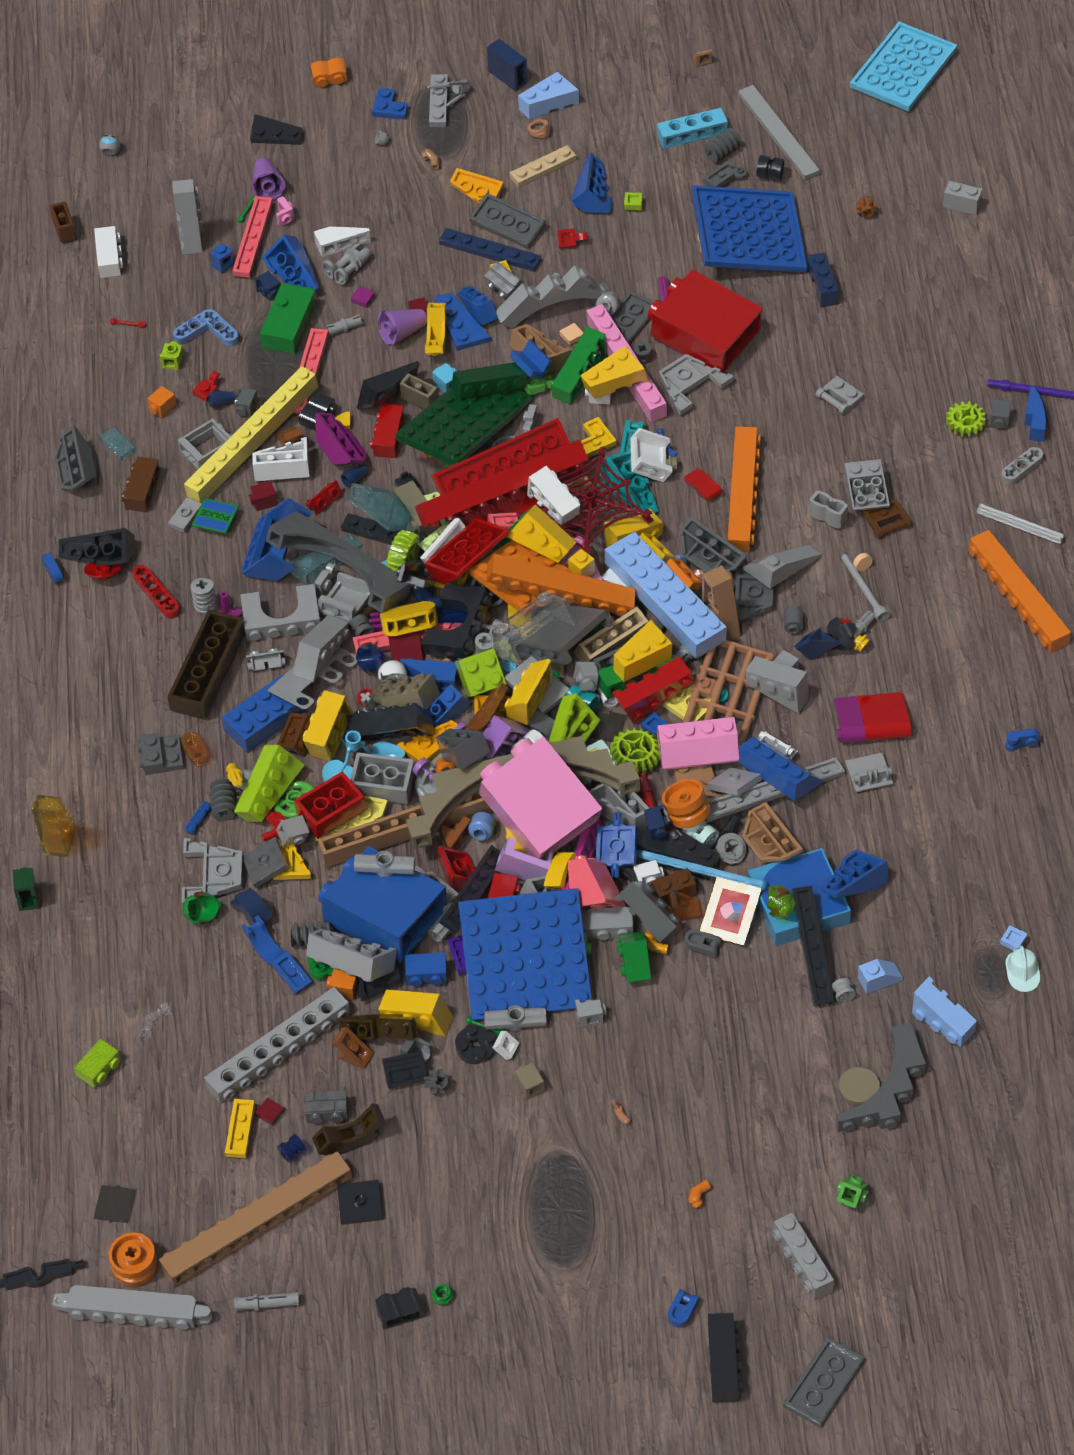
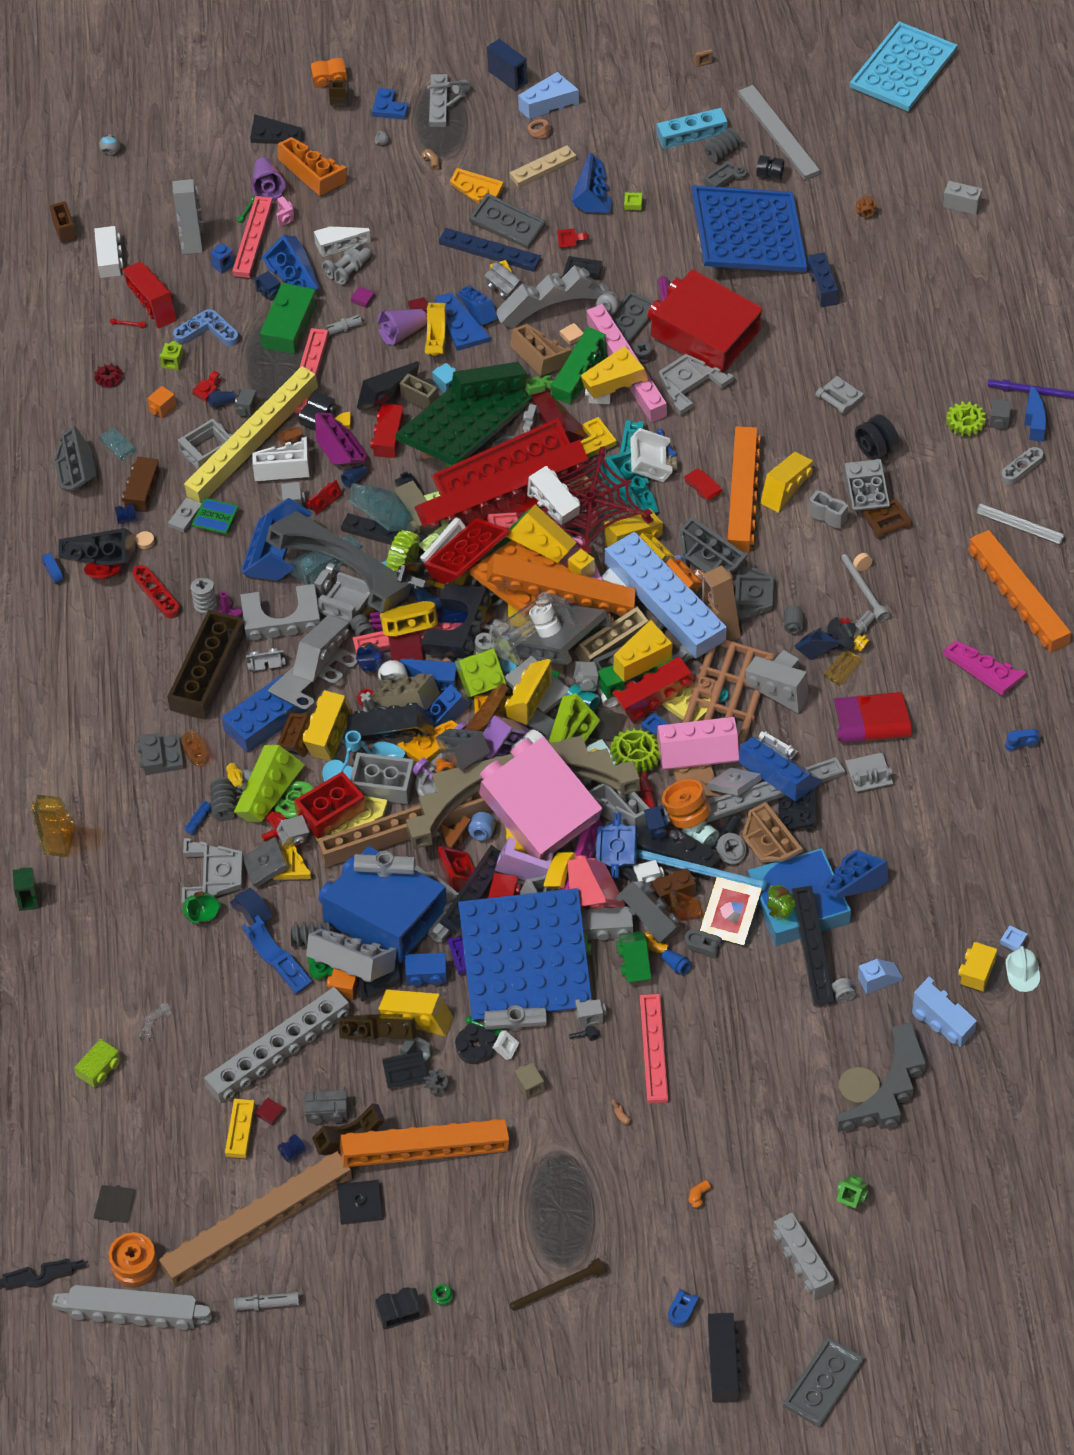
(103, 380): none -> dark red gear
(125, 513): none -> clear blue wheel
(144, 540): none -> light nougat tile
(150, 293): none -> red wedge
(263, 496): dark red brick -> none
(293, 491): none -> light grey brick
(309, 166): none -> orange wedge
(338, 92): none -> dark brown brick
(352, 1048): dark orange slope -> none
(424, 1143): none -> orange brick
(531, 360): blue panel -> none
(545, 621): none -> white wheel
(550, 409): none -> dark red wedge
(590, 1032): none -> black hand
(592, 266): none -> black plate
(595, 1269): none -> dark brown piece
(653, 1049): none -> coral tile
(677, 962): none -> blue cone
(779, 566): light grey wedge -> none
(785, 480): none -> yellow wedge
(798, 813): none -> black hinge
(828, 674): none -> clear yellow tile
(876, 437): none -> black wheel
(978, 966): none -> yellow brick
(984, 667): none -> dark pink wing

